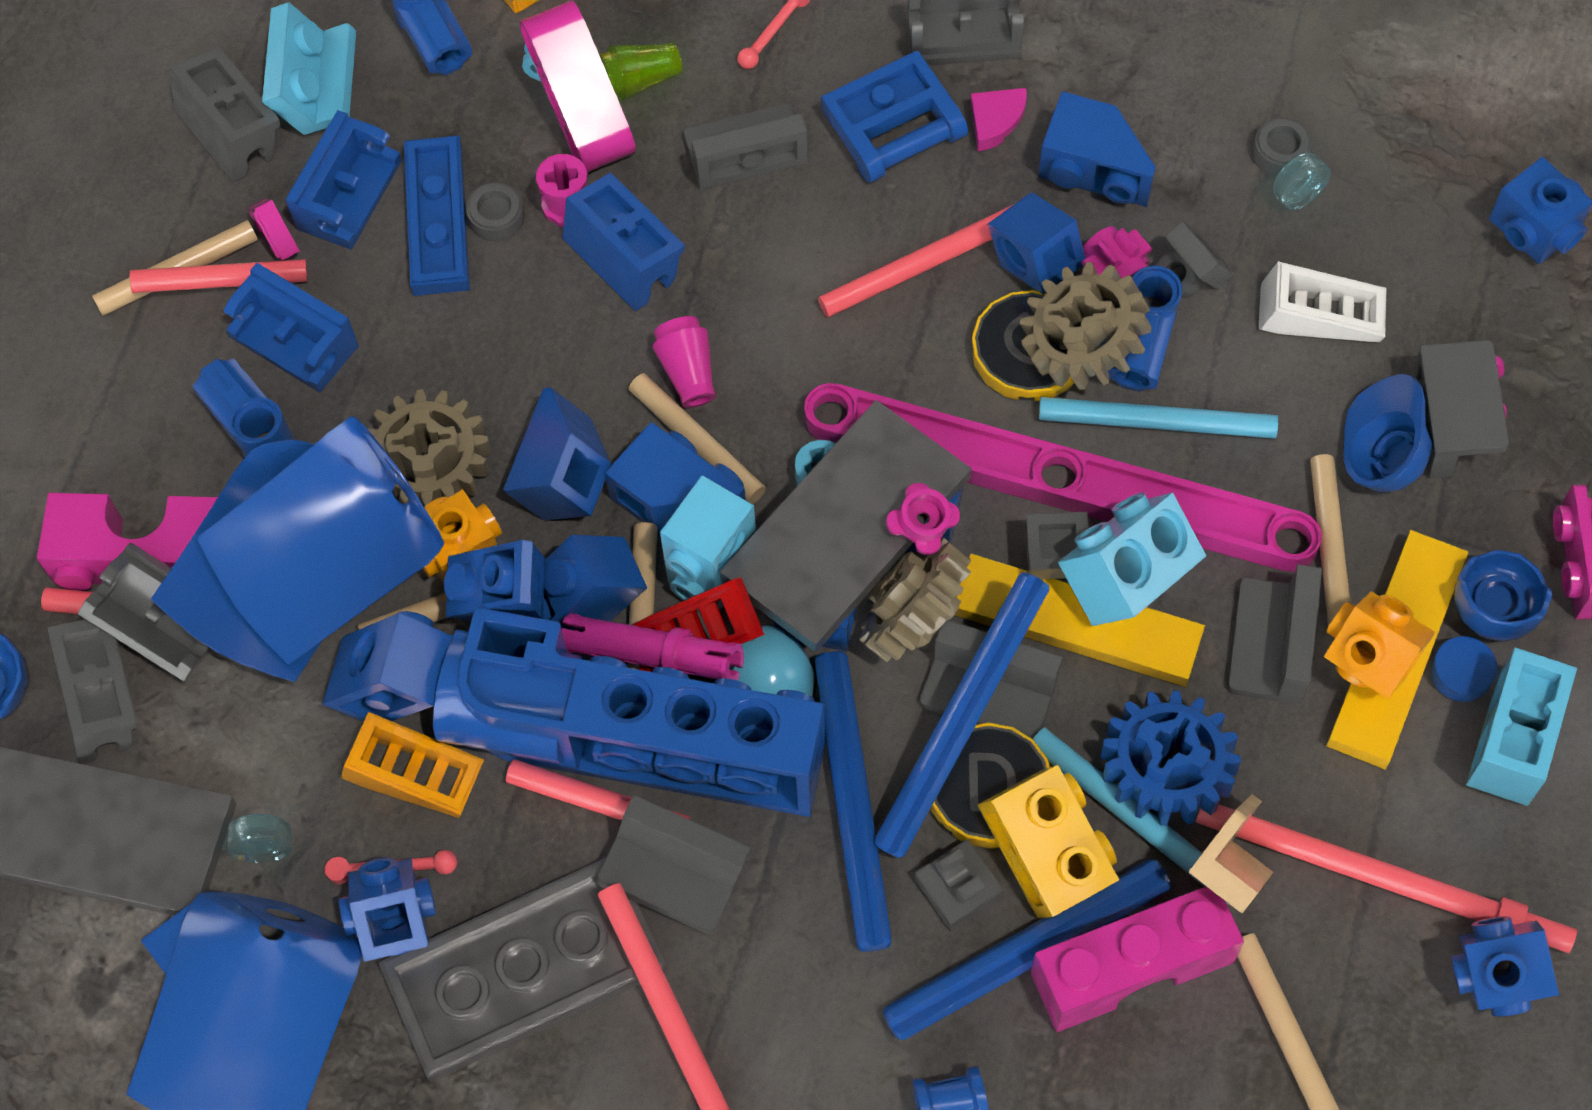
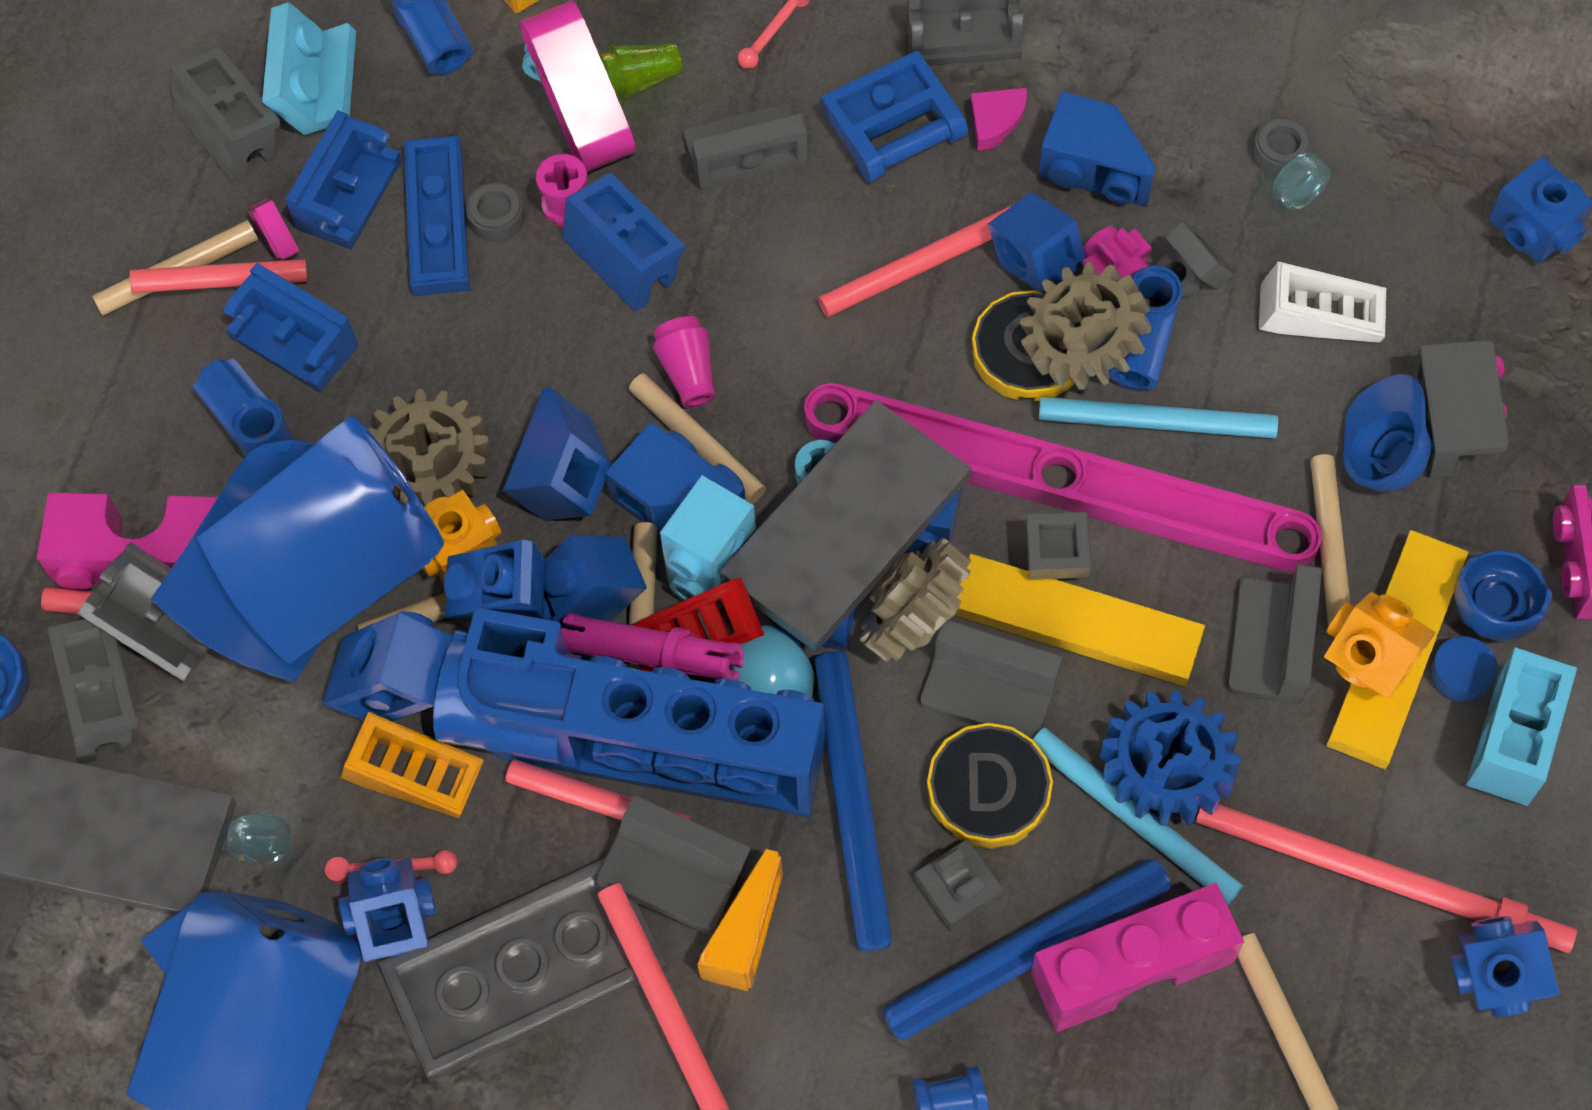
(738, 941): none -> light orange slope
(923, 500): dark pink plate -> none
(961, 715): blue axle -> none
(1050, 841): yellow brick -> none
(1131, 557): medium azure brick -> none
(1228, 867): tan panel -> none

